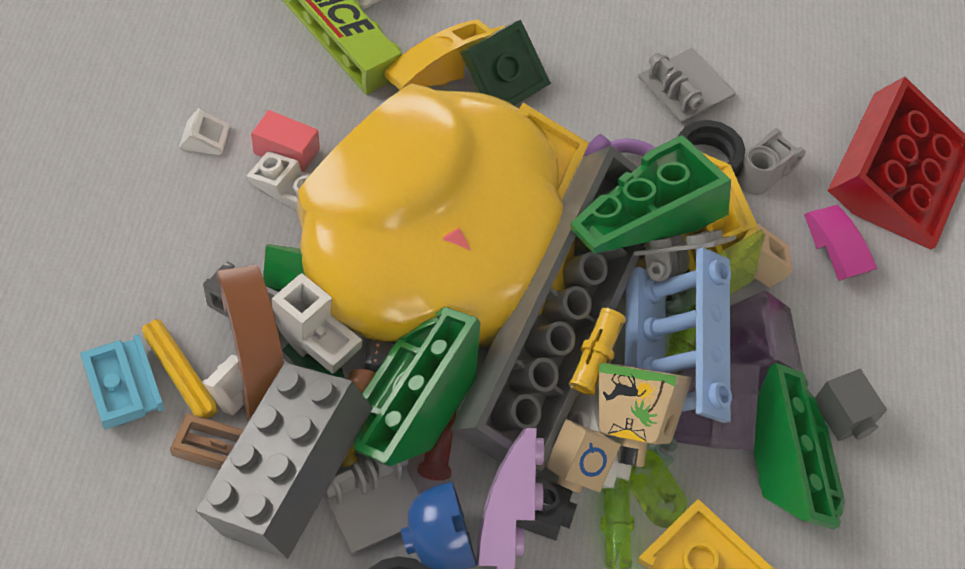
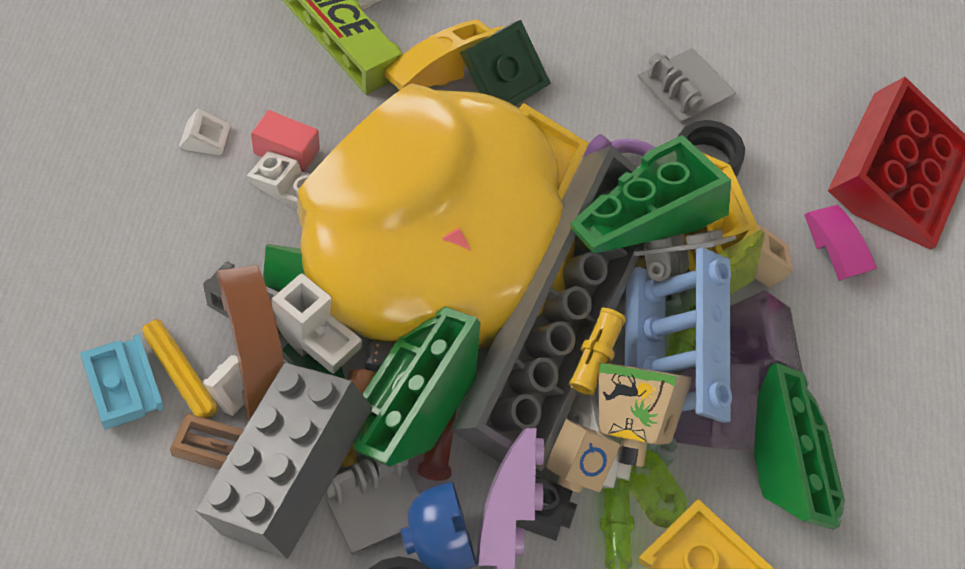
(768, 163): light grey piece -> none
(850, 405): dark grey brick -> none

